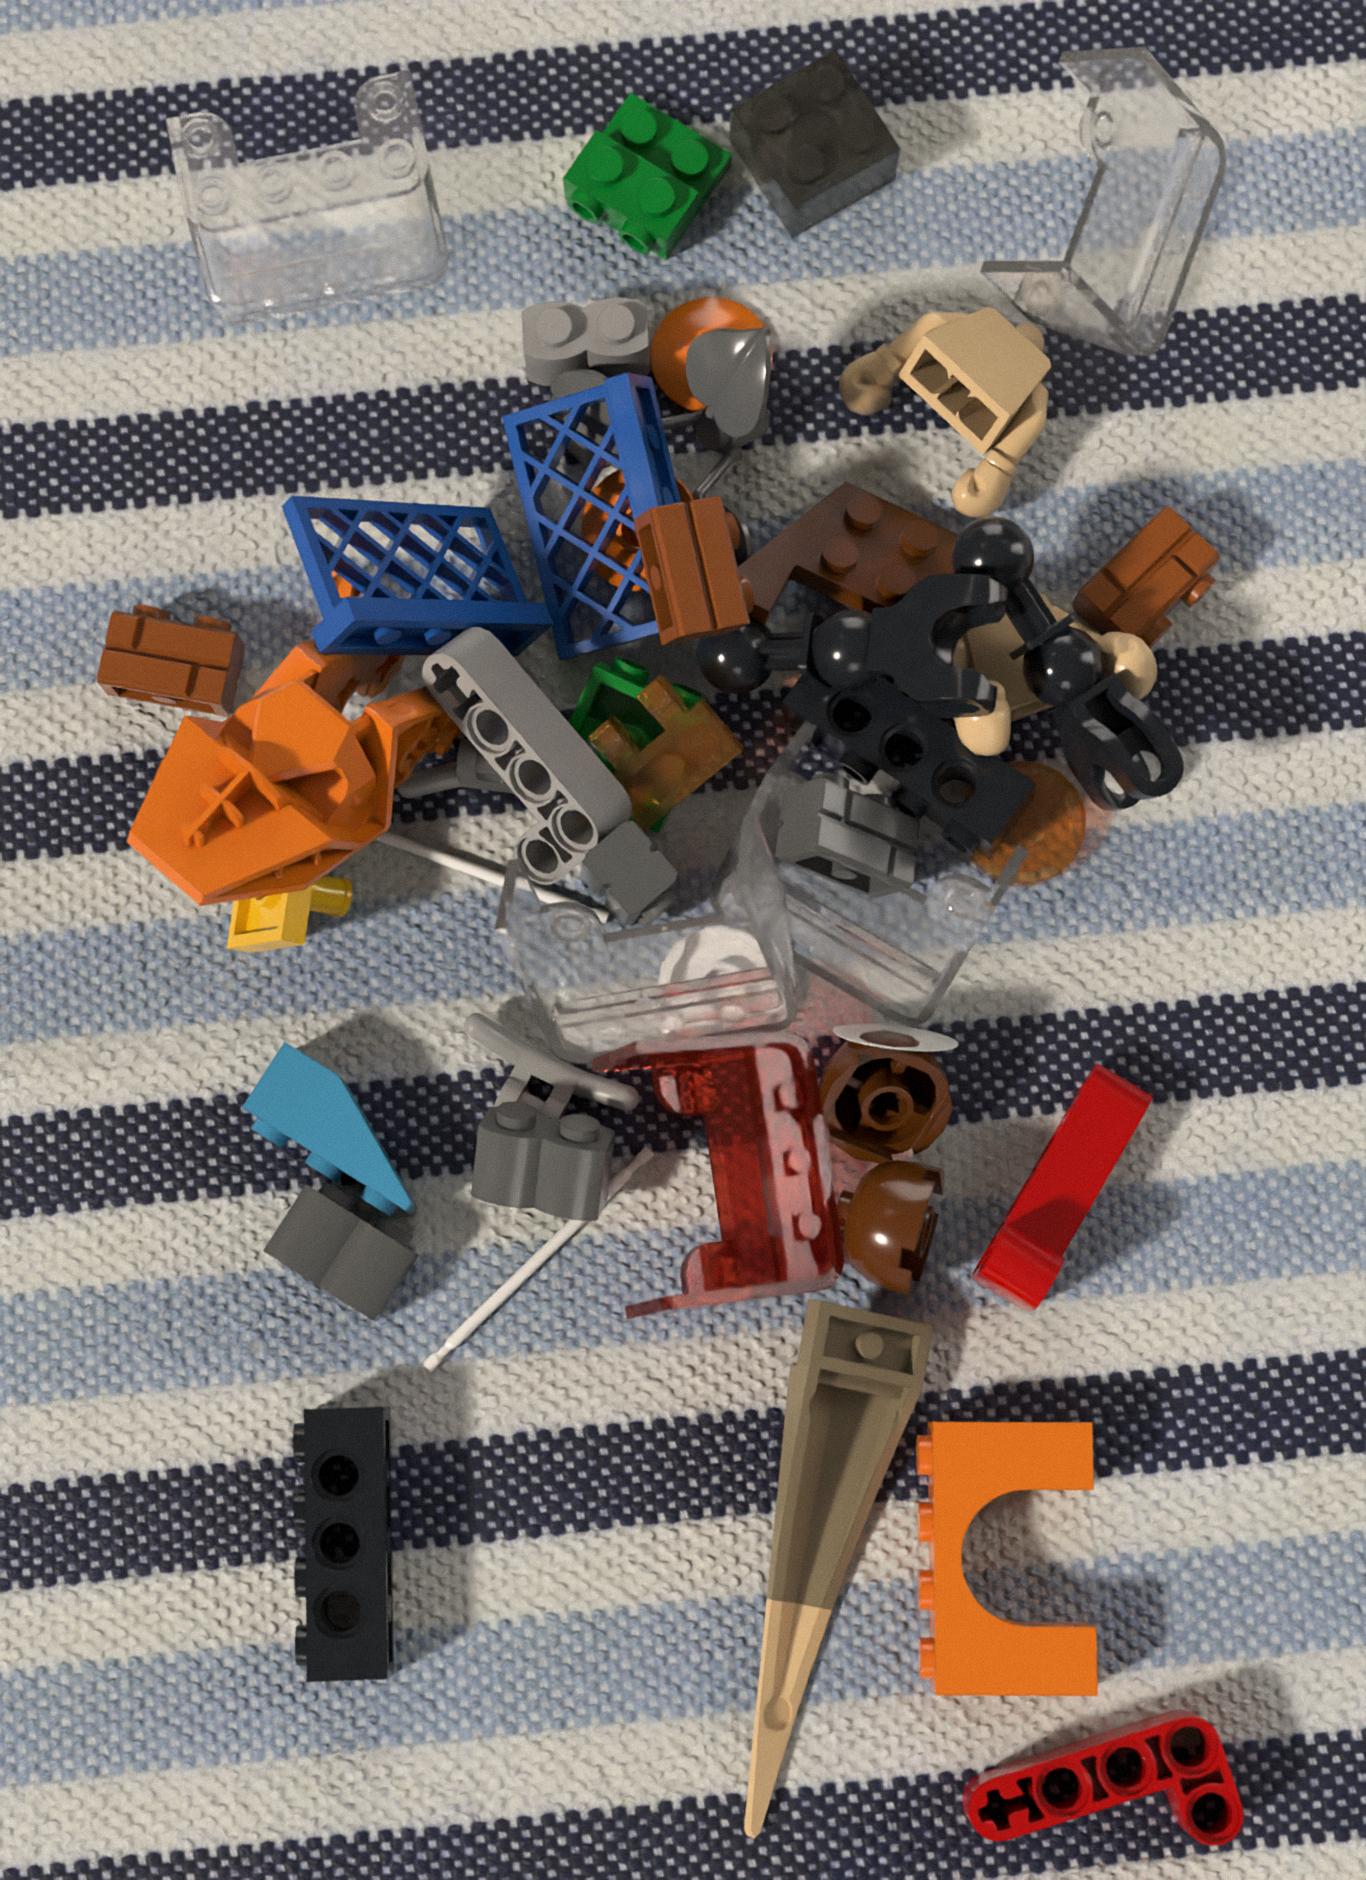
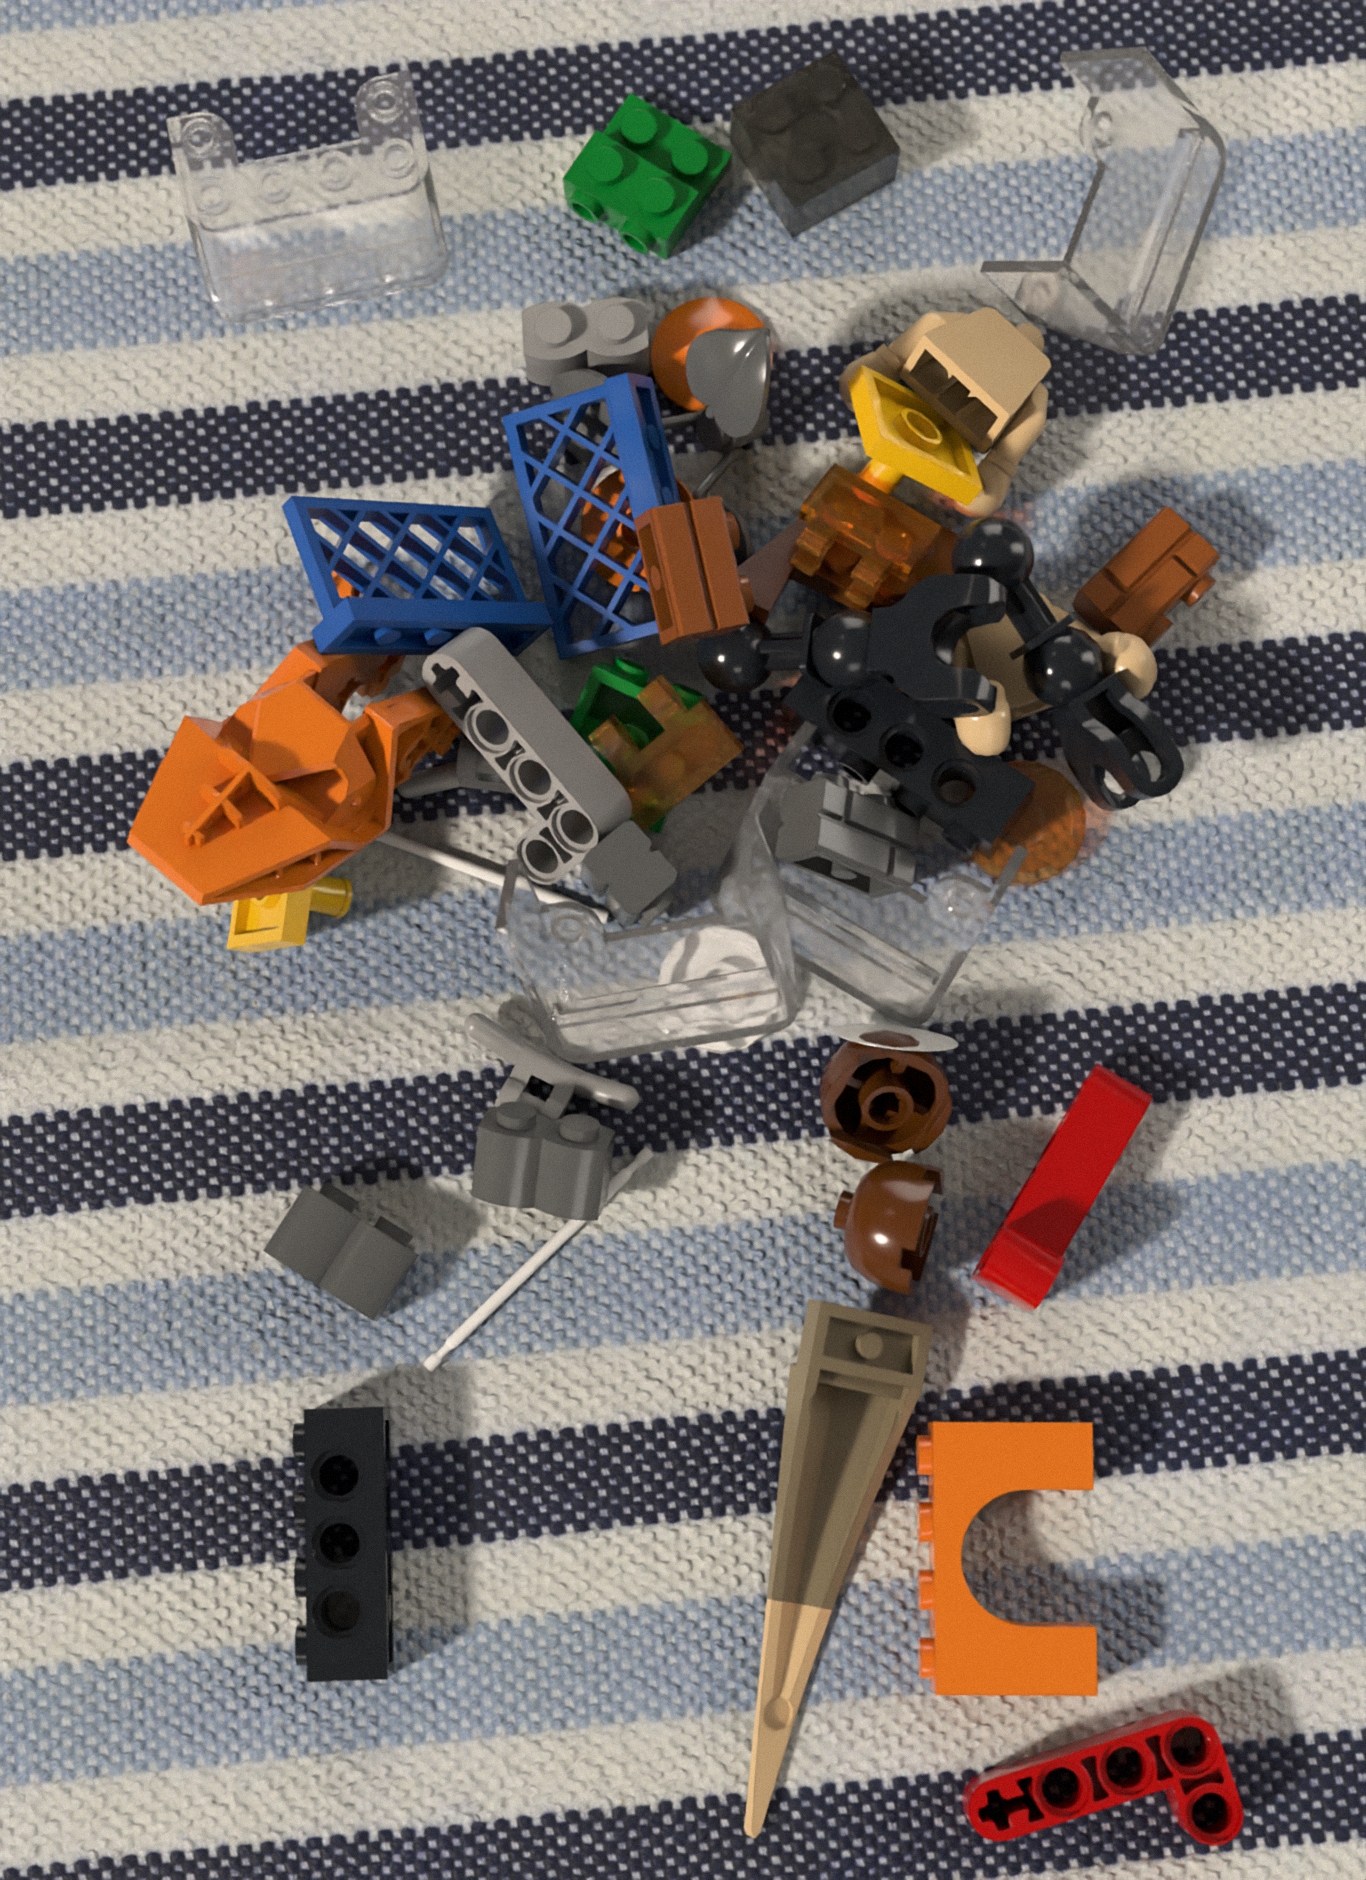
(171, 660): dark orange brick -> none
(319, 1112): dark azure slope -> none
(764, 1162): clear red windscreen -> none
(869, 523): none -> clear orange plate
(909, 440): none -> yellow tile

